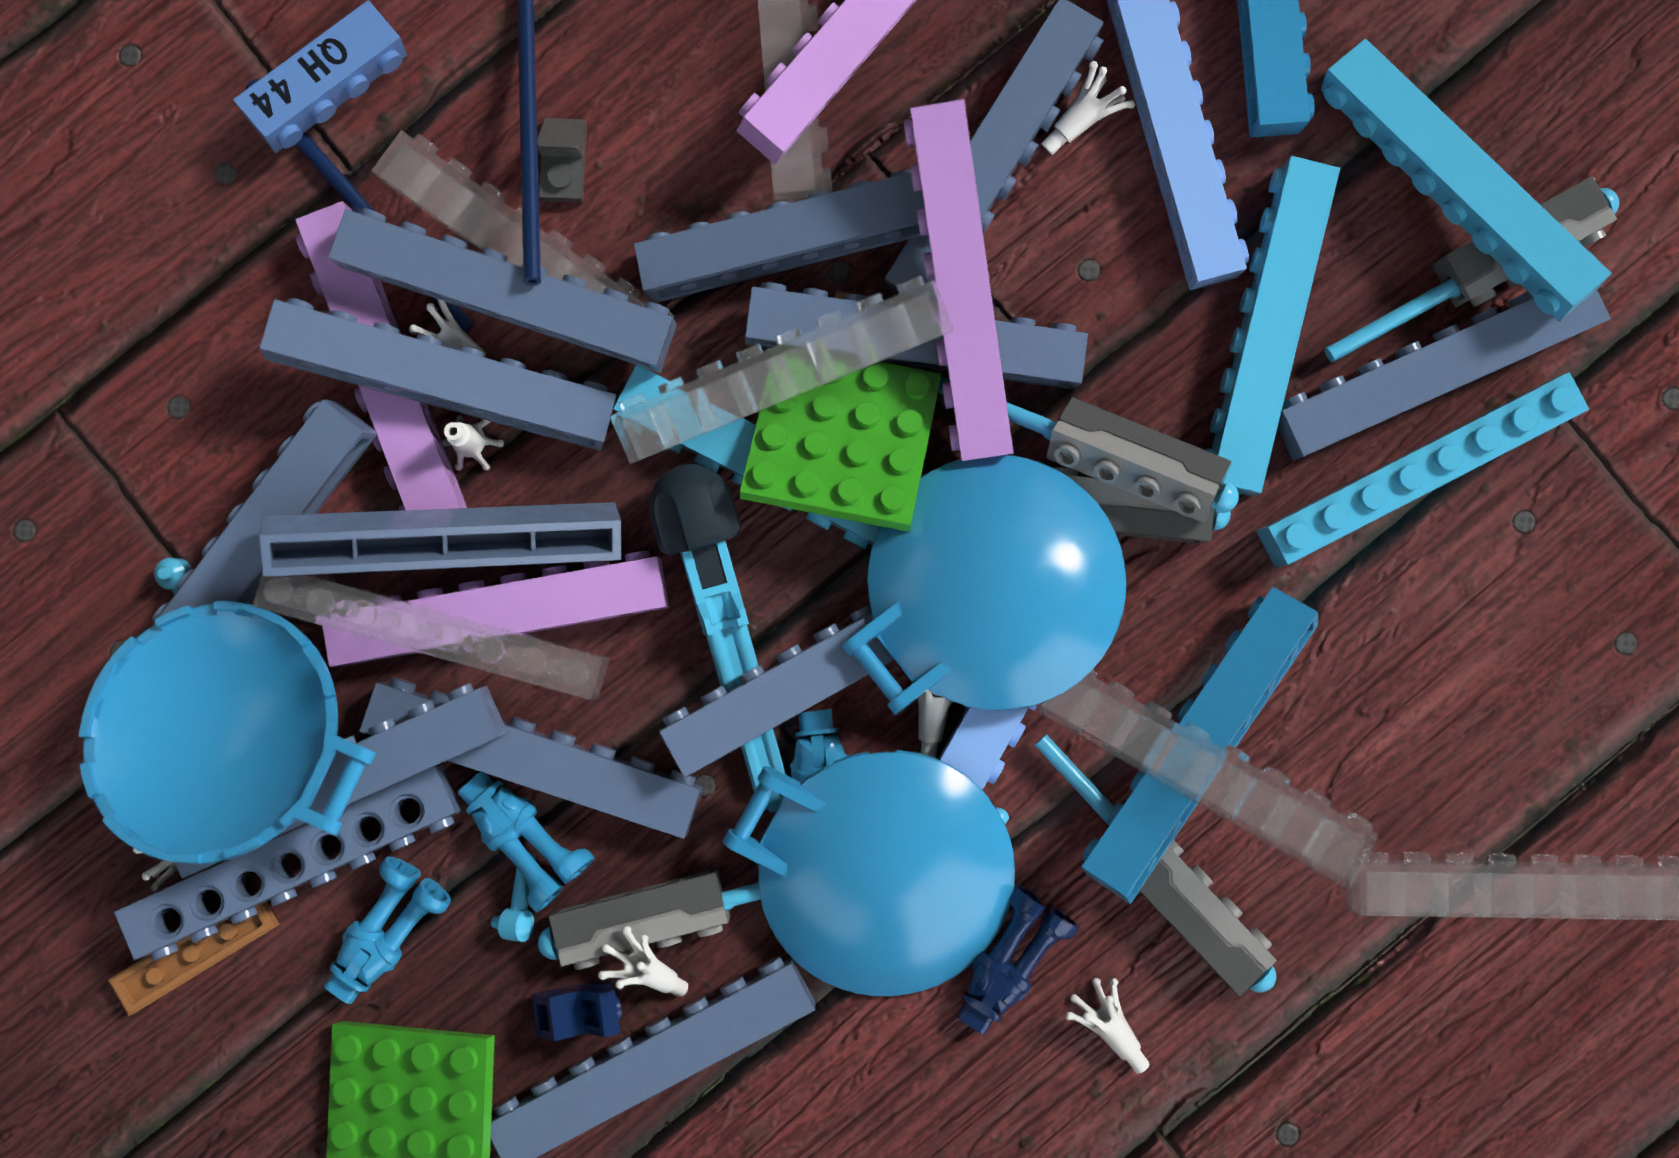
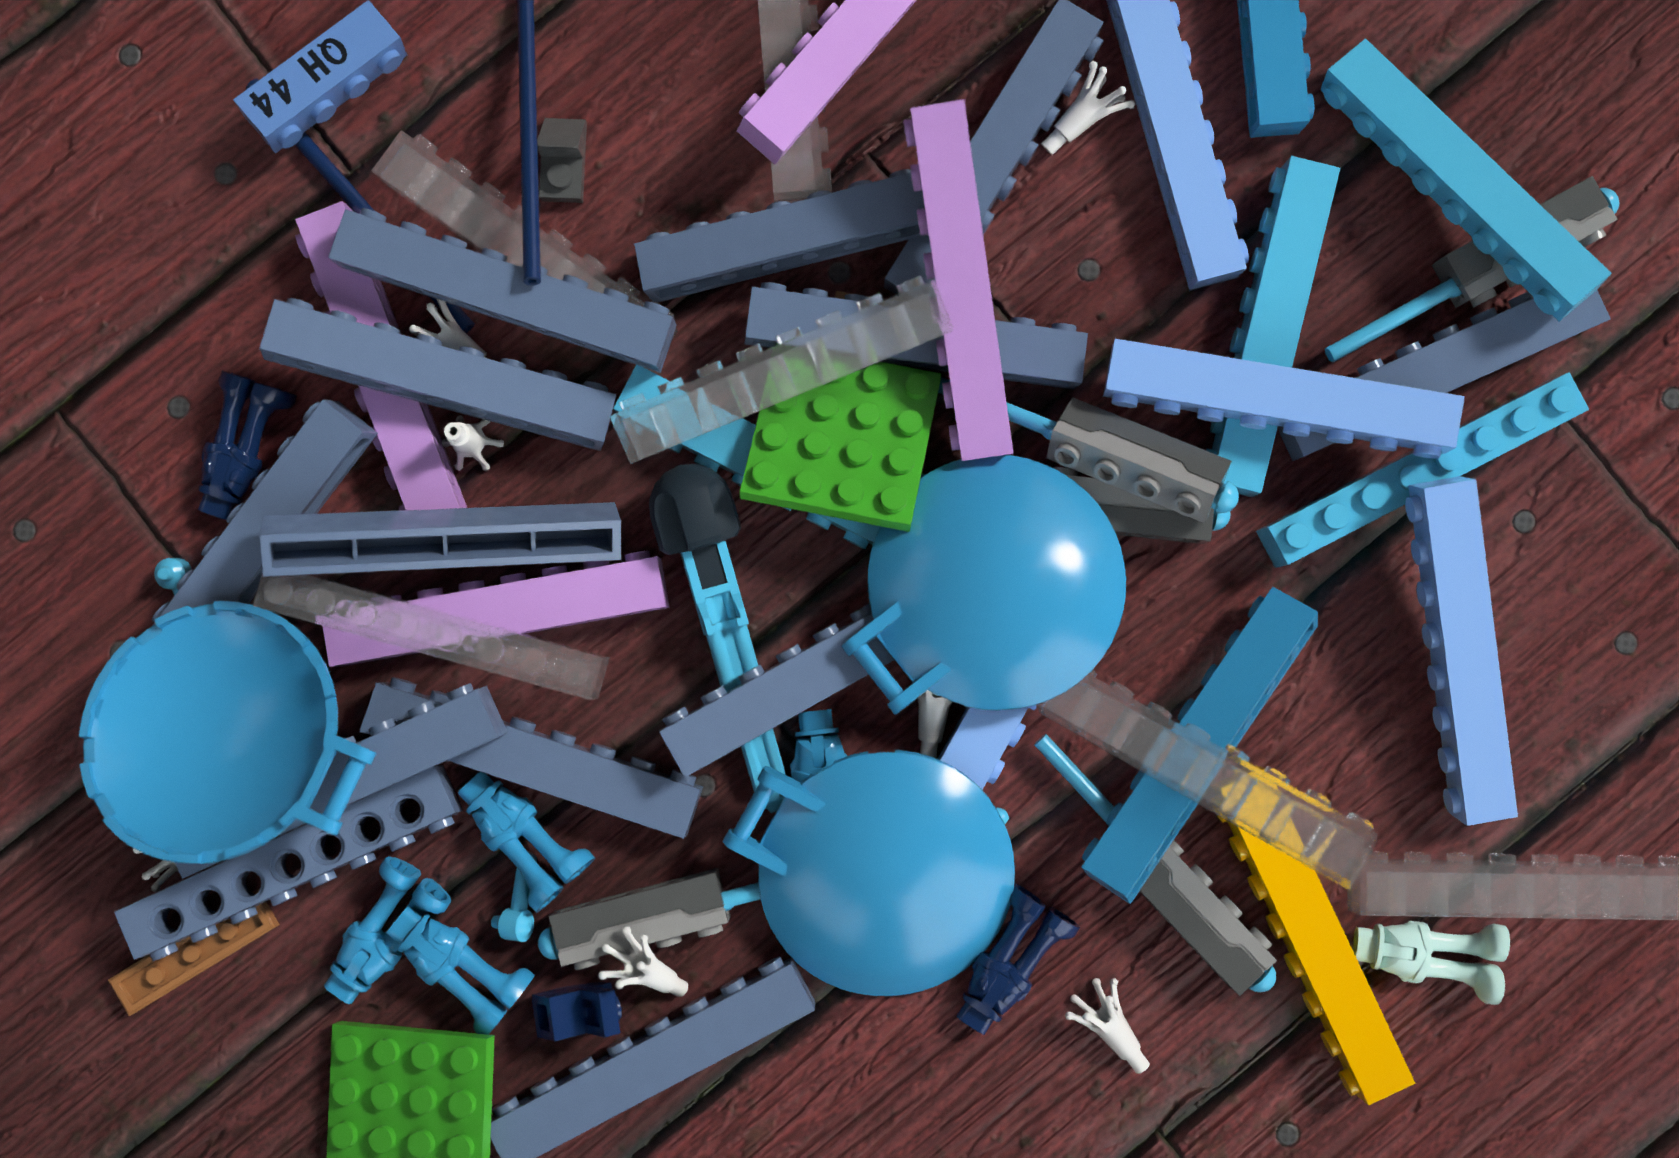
(231, 466): none -> dark blue piece
(436, 953): none -> dark azure piece
(1283, 397): none -> light blue brick
(1327, 967): none -> yellow brick
(1408, 951): none -> light aqua piece
(1462, 649): none -> light blue brick

